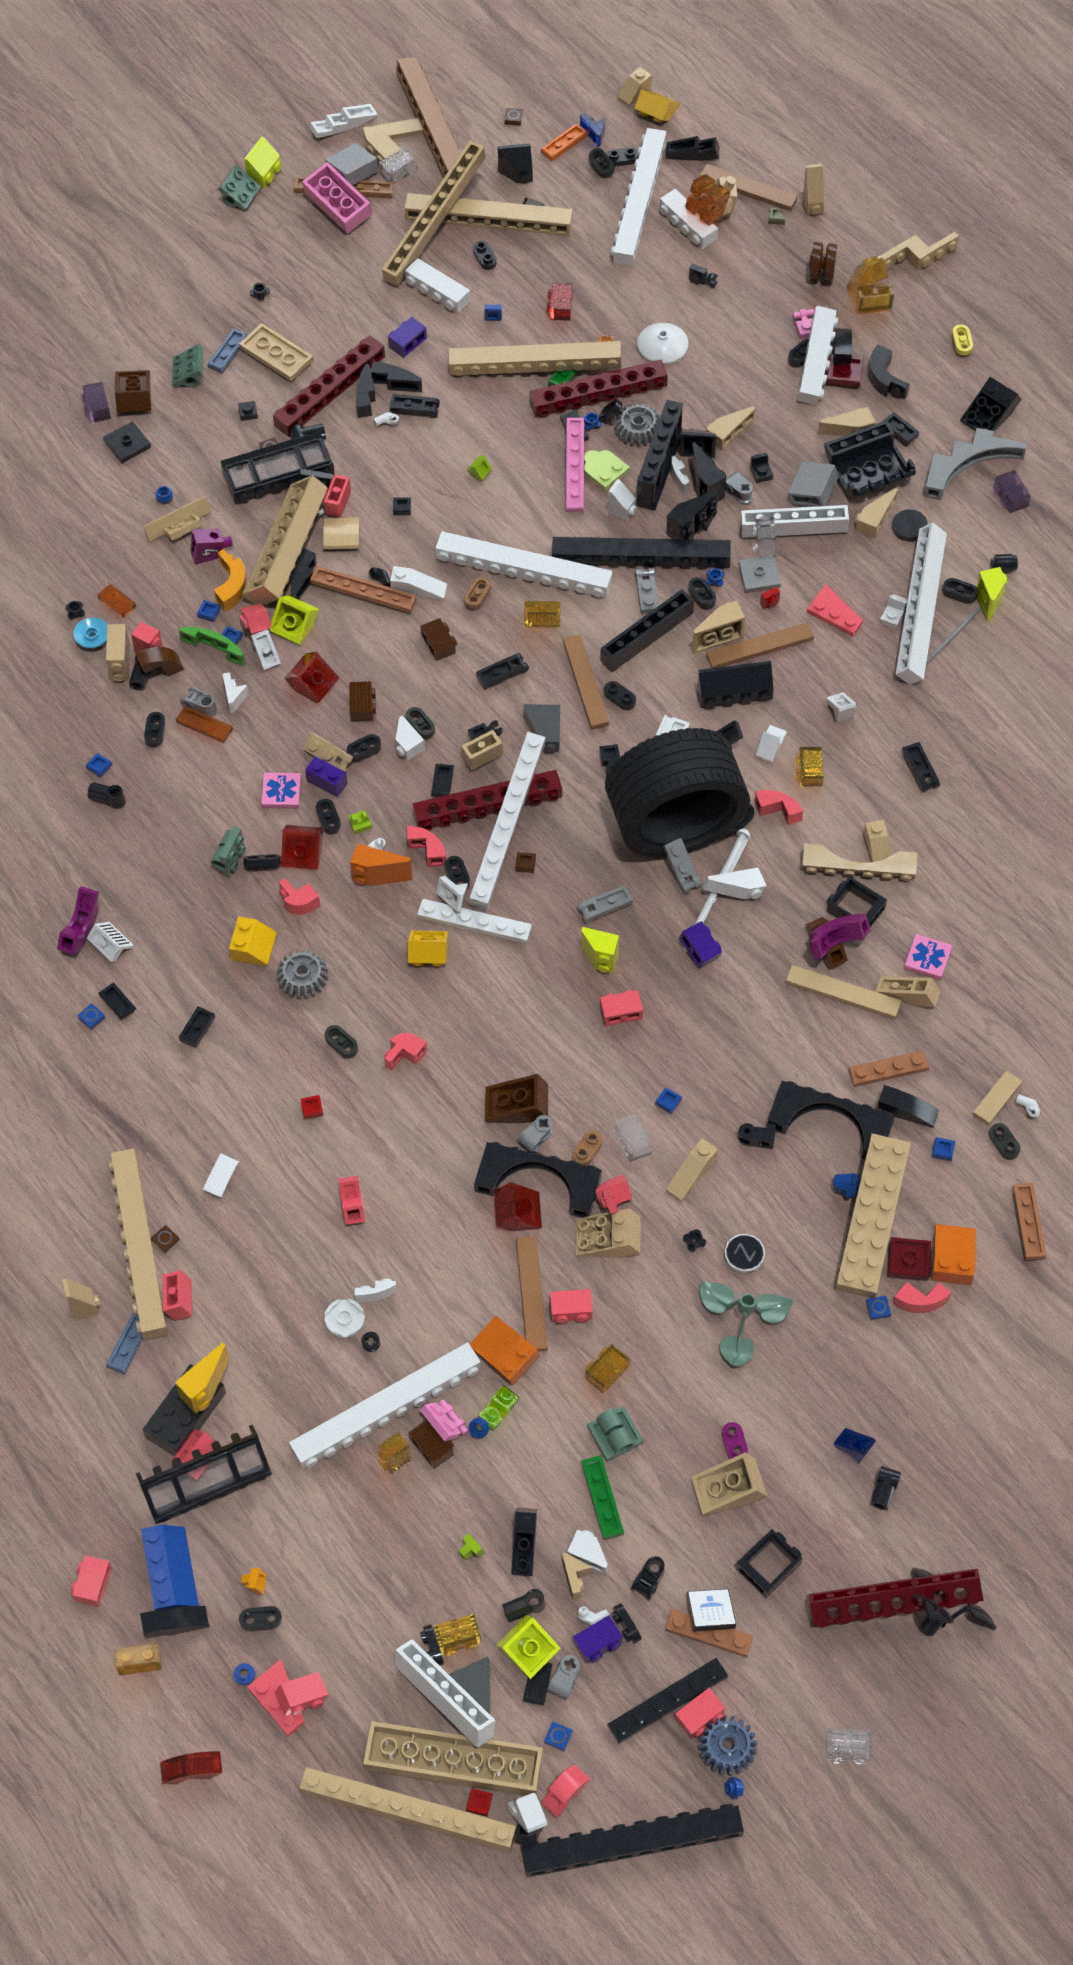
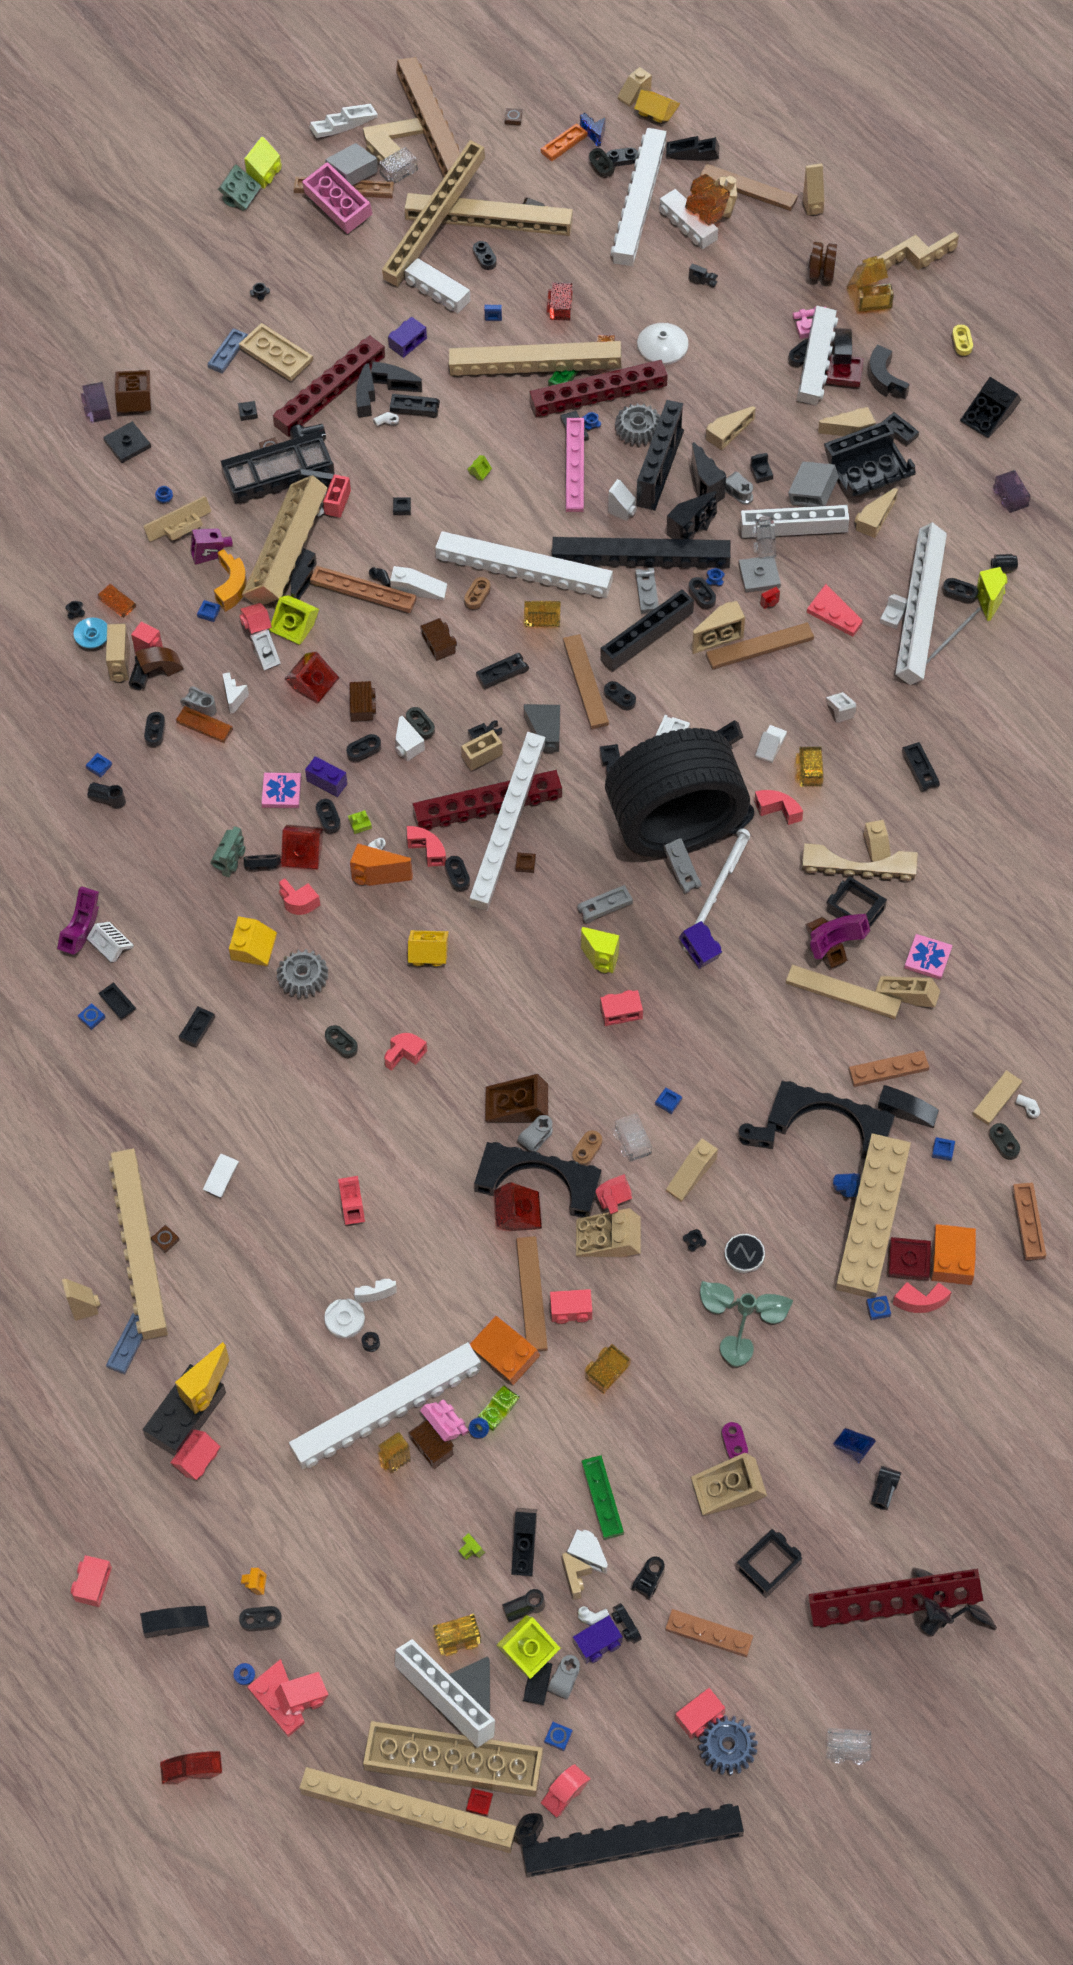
(138, 1659): clear yellow brick -> none
(169, 1566): blue slope -> none
(177, 1295): coral brick -> none
(188, 367): sand green plate -> none
(194, 635): bright green slope -> none
(205, 1476): window -> none
(232, 634): blue tile -> none
(311, 1106): red plate -> none
(326, 751): tan plate -> none
(341, 533): tan slope -> none
(428, 1636): black plate -> none
(442, 780): black tile -> none
(451, 893): white slope -> none
(475, 921): white plate -> none
(516, 162): black slope -> none
(528, 1812): white slope -> none
(604, 468): yellowish green plate -> none
(611, 409): black plate -> none
(615, 1433): sand green plate -> none
(667, 1700): black plate -> none
(681, 480): white slope -> none
(701, 438): black slope -> none
(711, 1610): white tile -> none
(734, 1787): blue plate -> none
(735, 684): black slope -> none
(738, 884): white slope -> none
(776, 217): olive tile -> none
(907, 524): black tile -> none
(964, 455): light grey arch -> none

